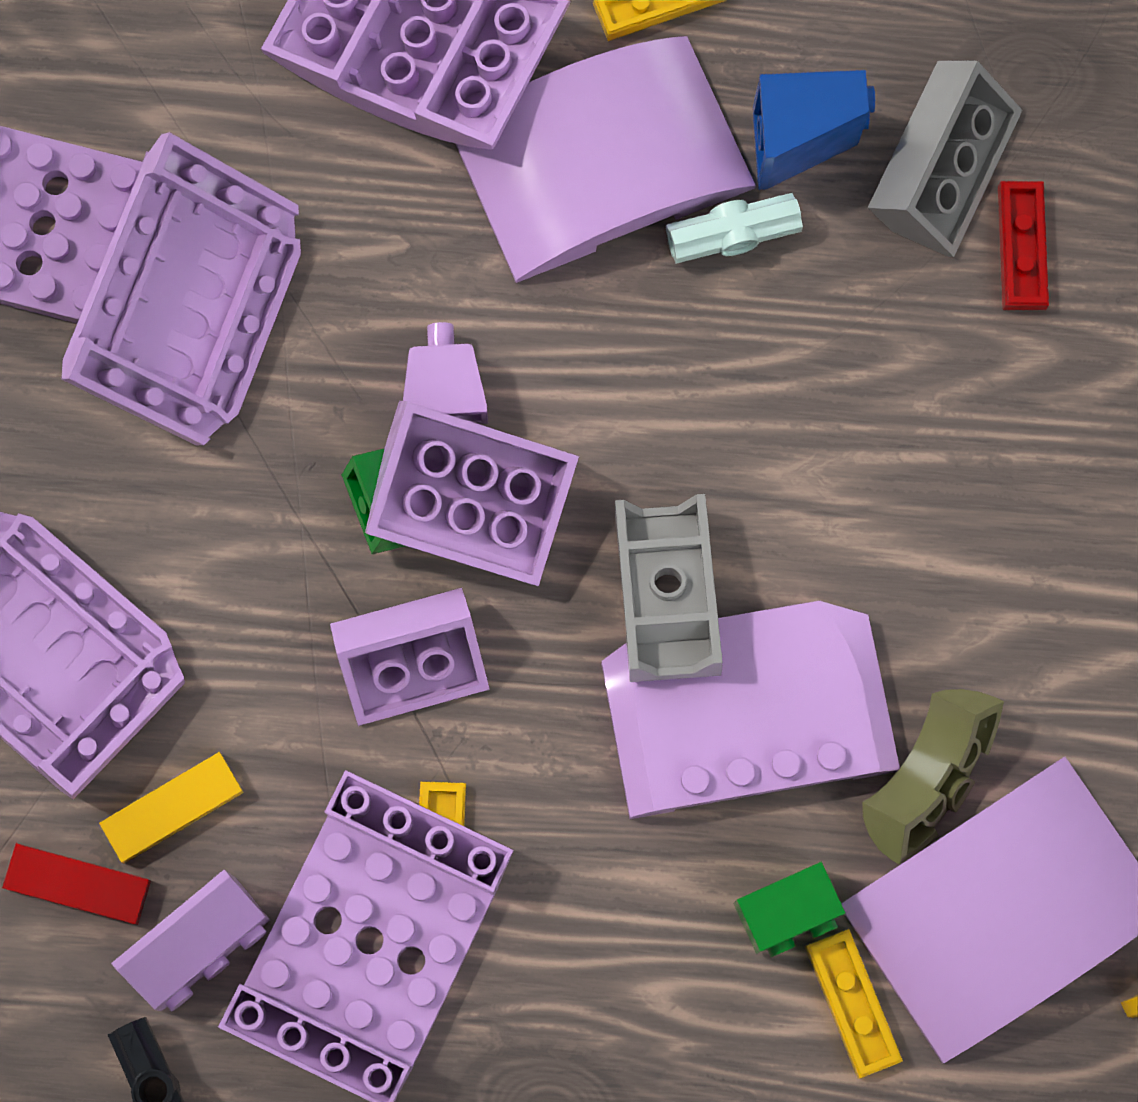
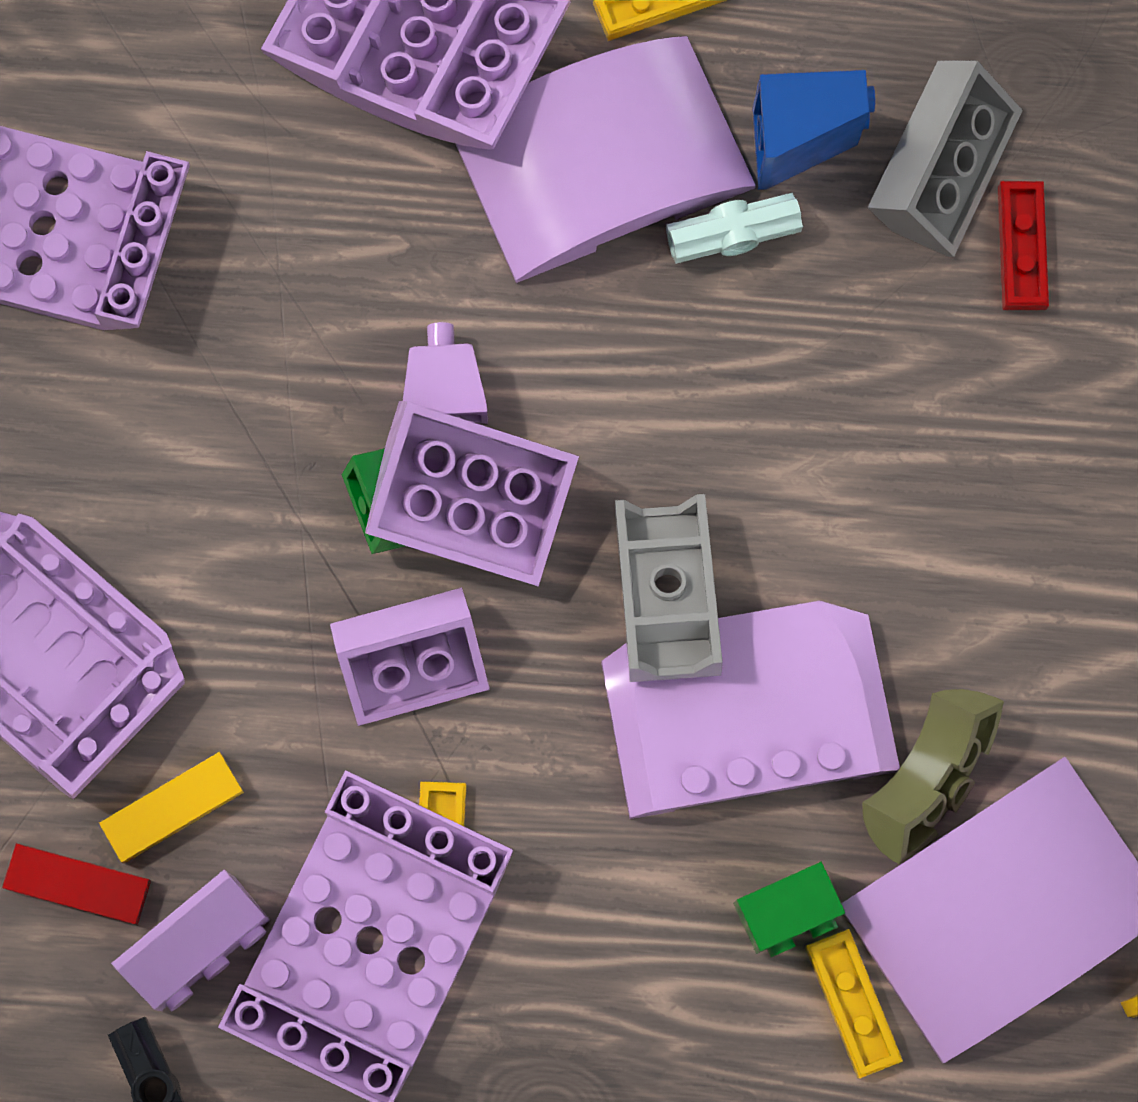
(185, 293): lavender slope -> none

